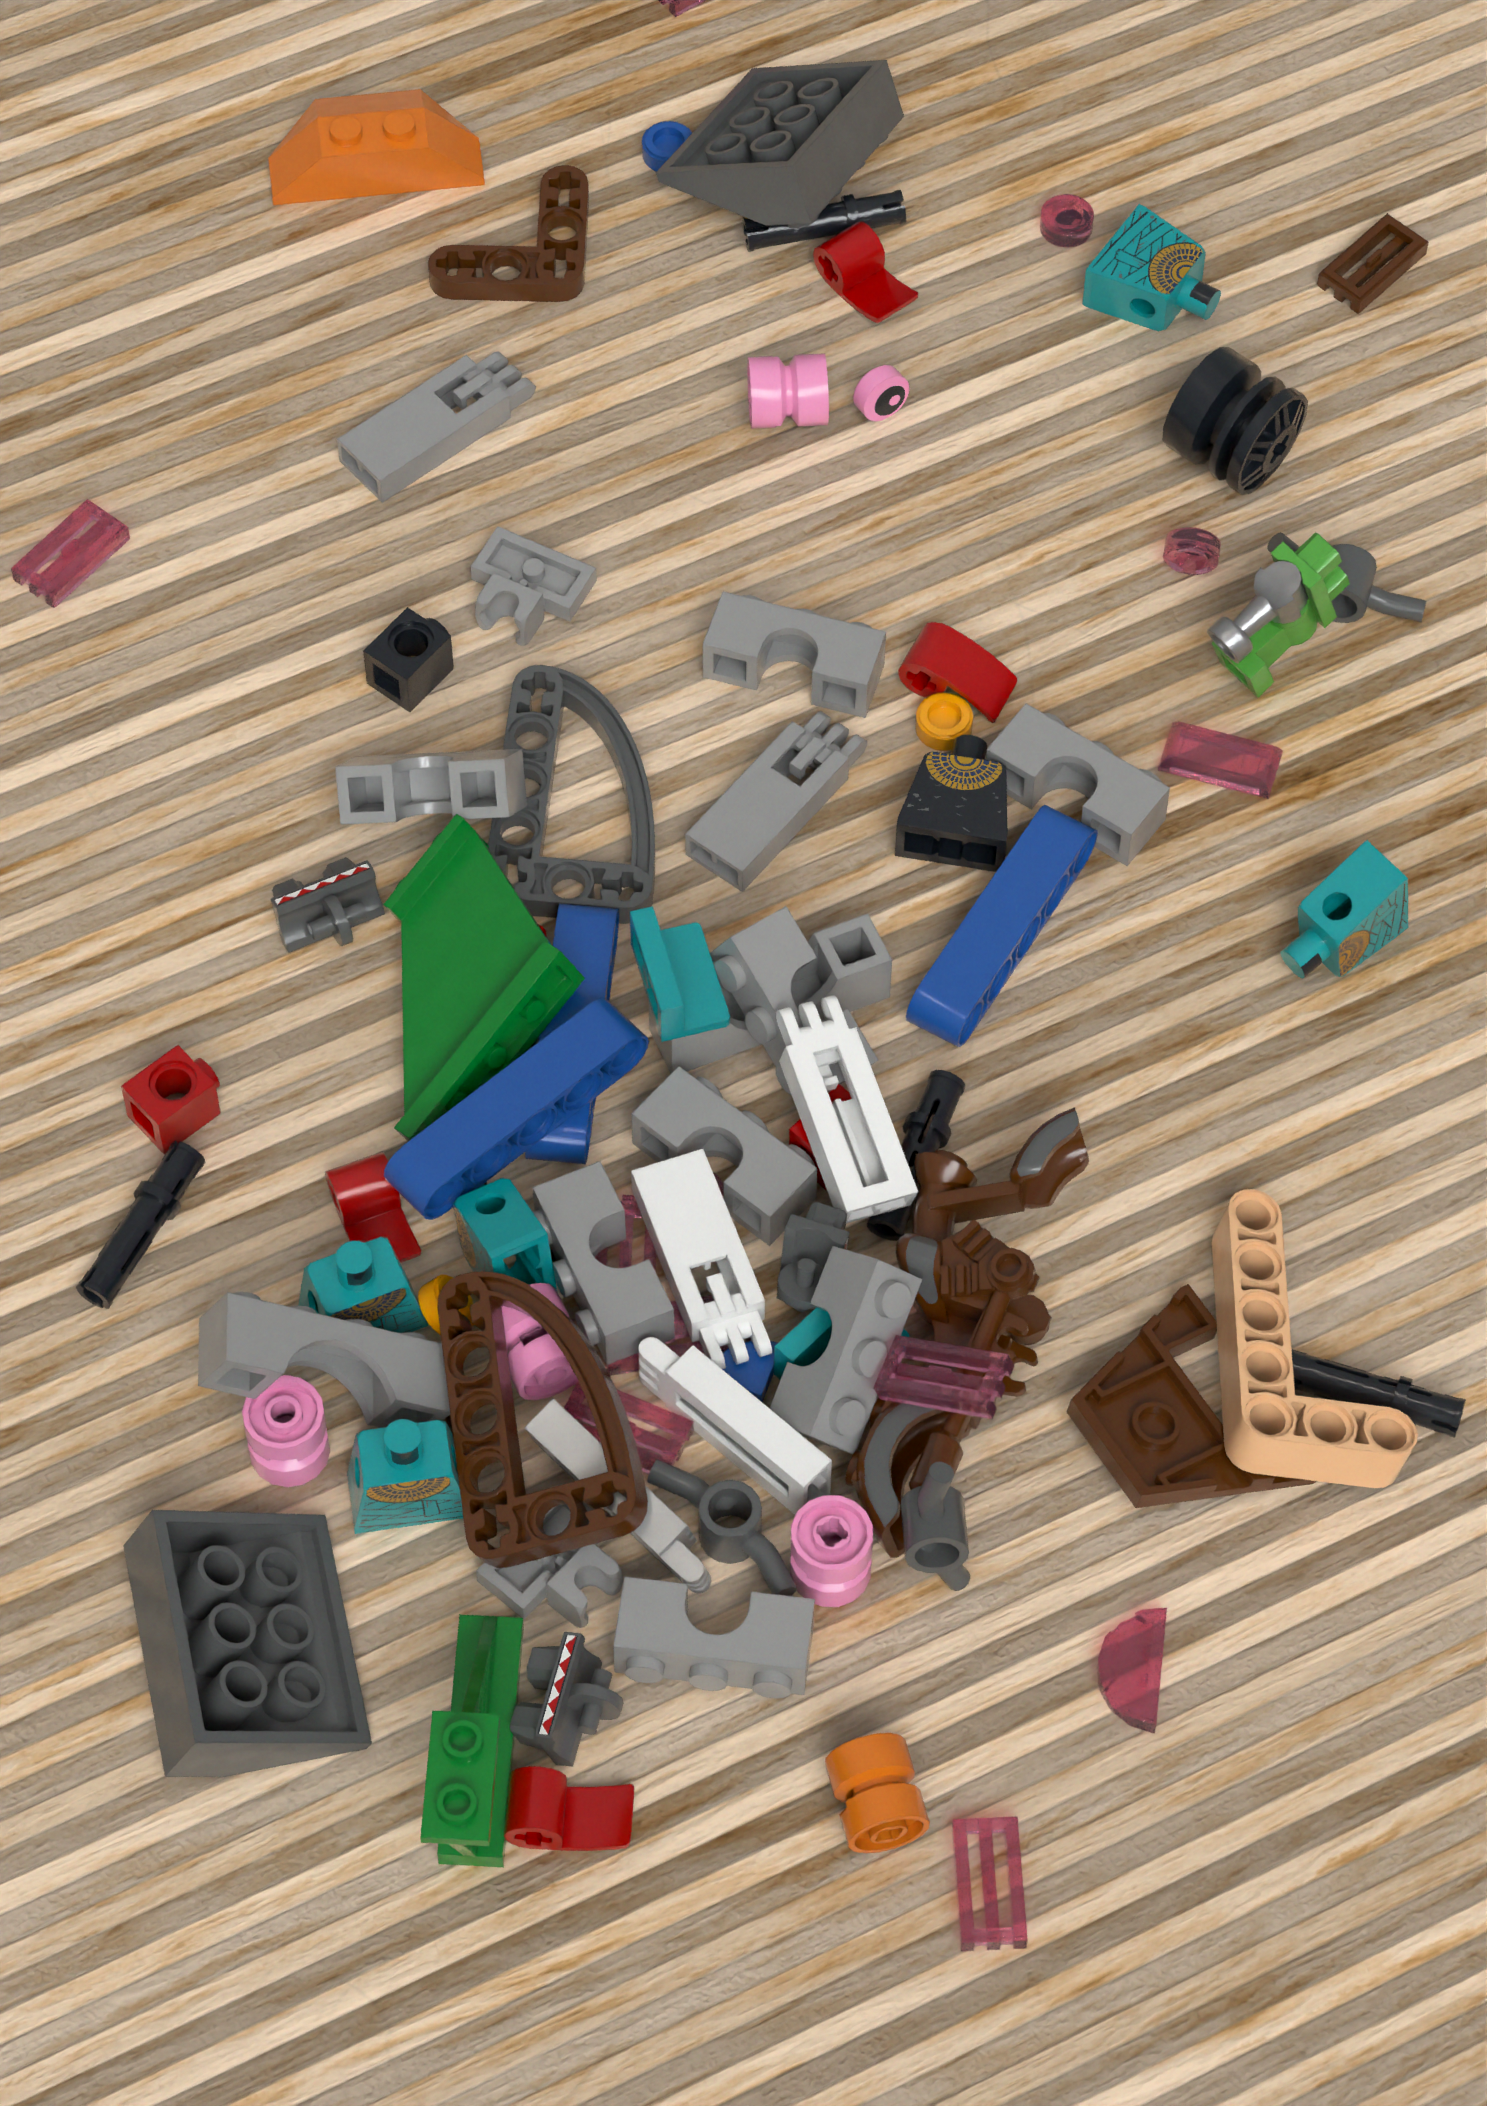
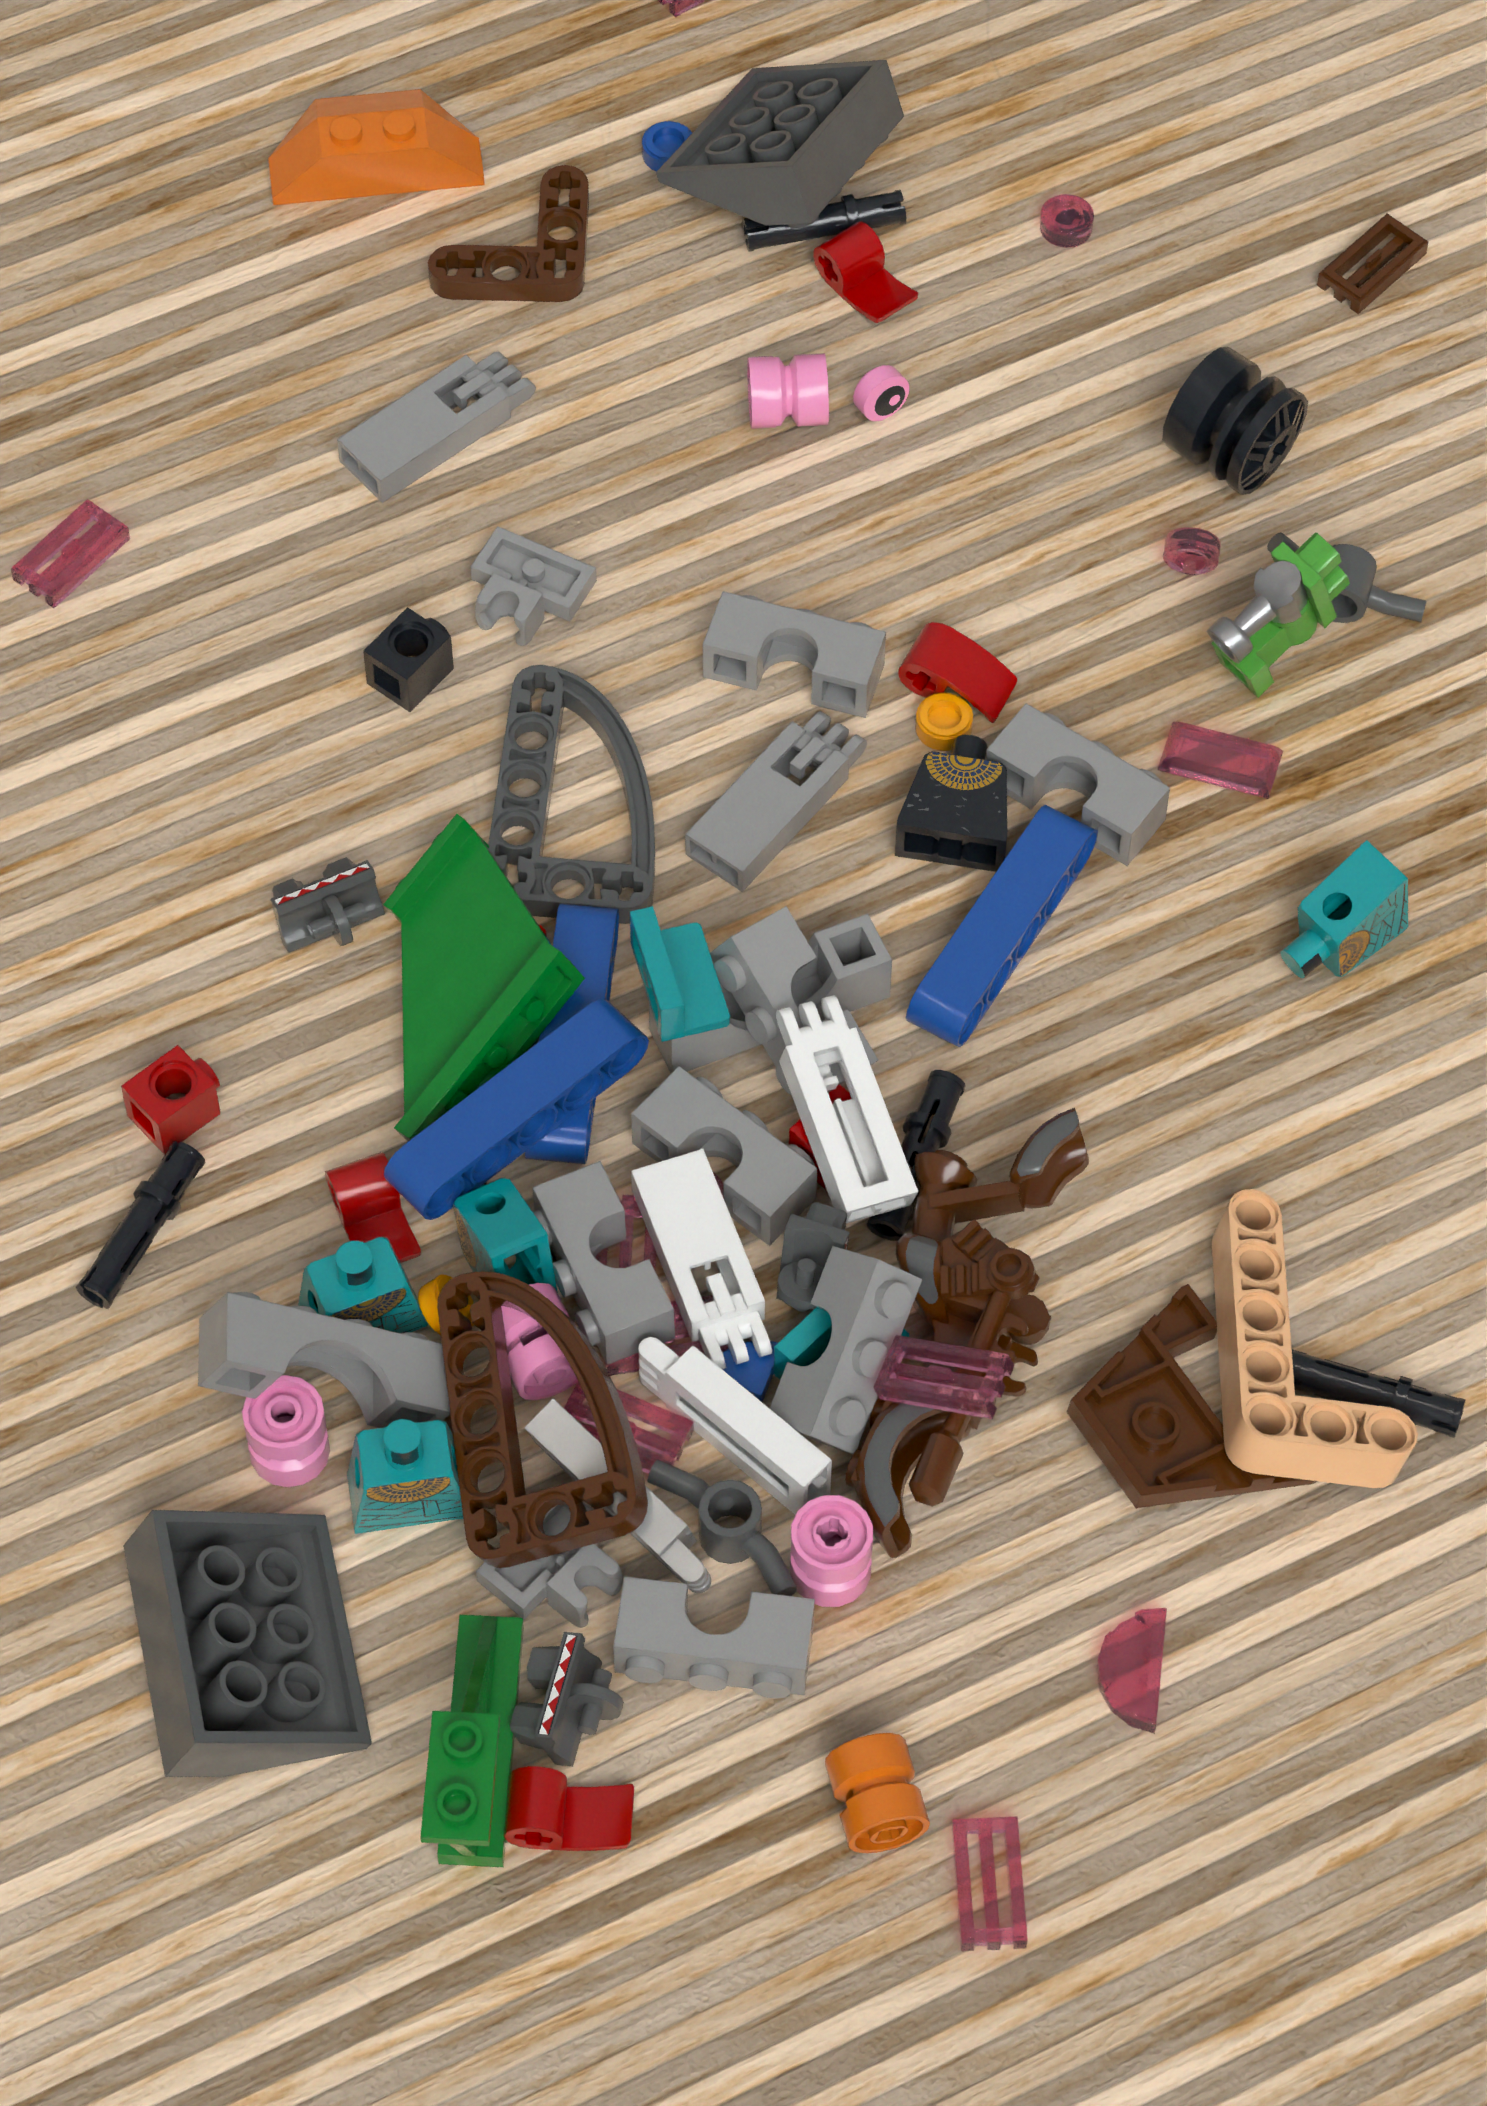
(431, 783): light grey arch -> none
(936, 1528): dark grey piece -> none
(1149, 274): teal torso -> none

